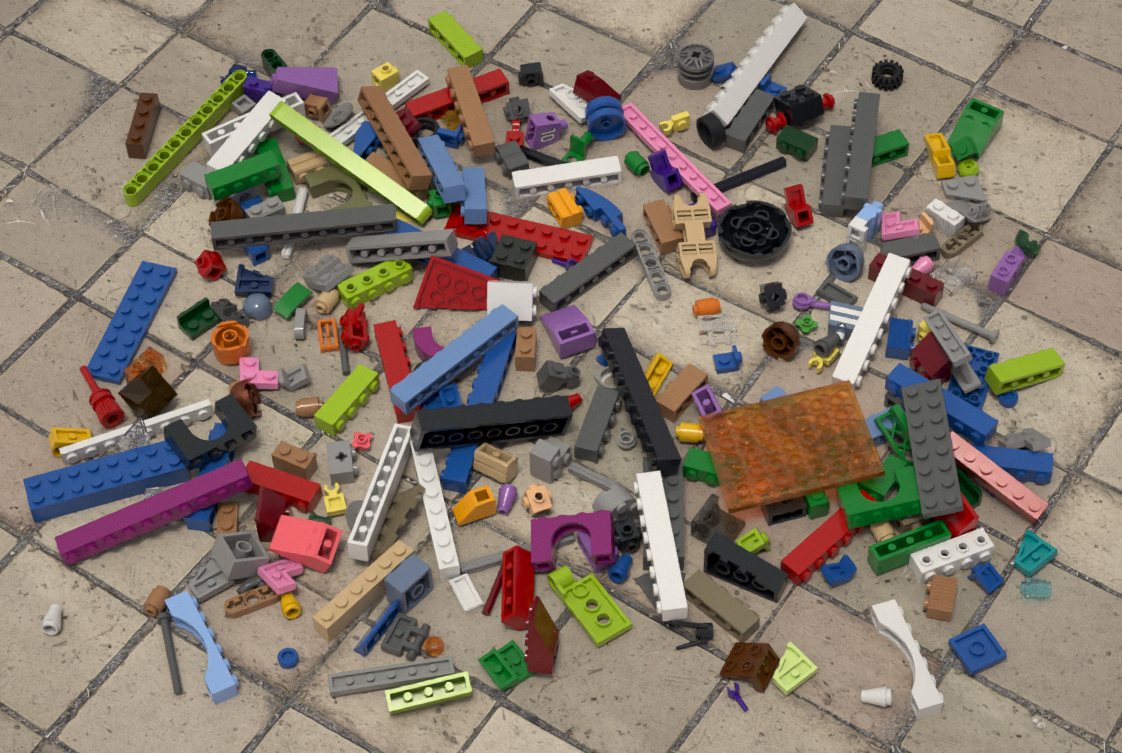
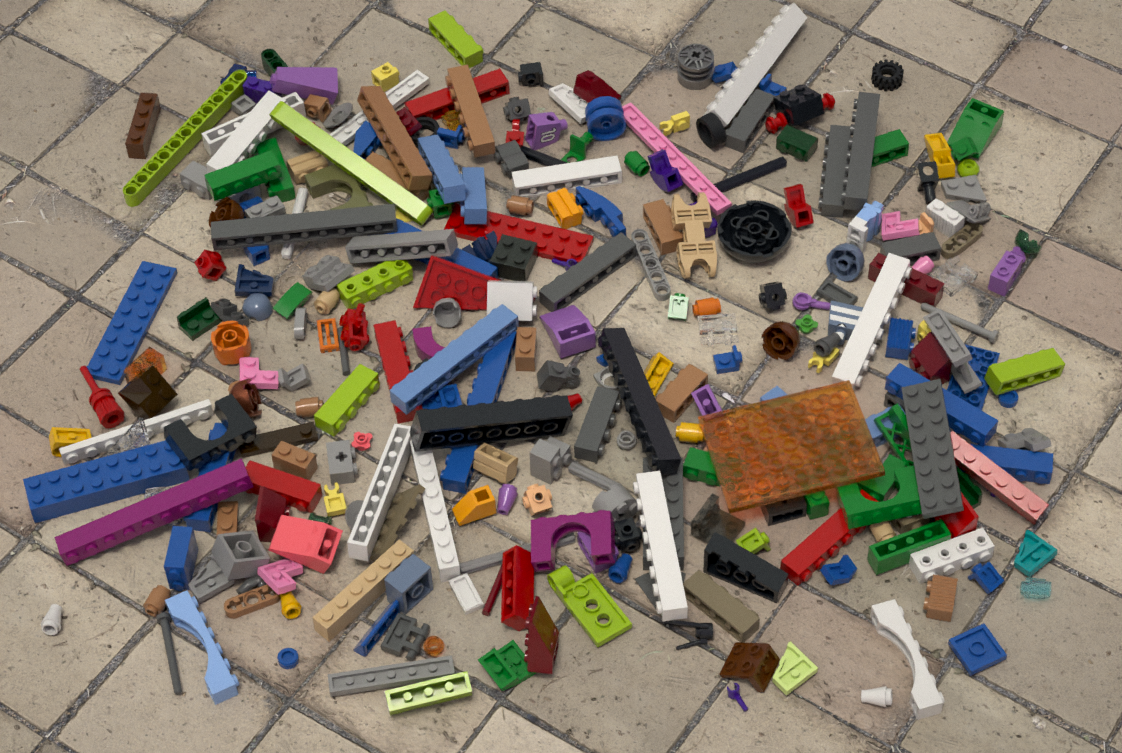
(181, 557): none -> blue brick
(270, 440): none -> dark brown plate
(447, 312): none -> light grey hair
(520, 205): none -> medium nougat brick
(678, 306): none -> bracket
(928, 182): none -> black bracket

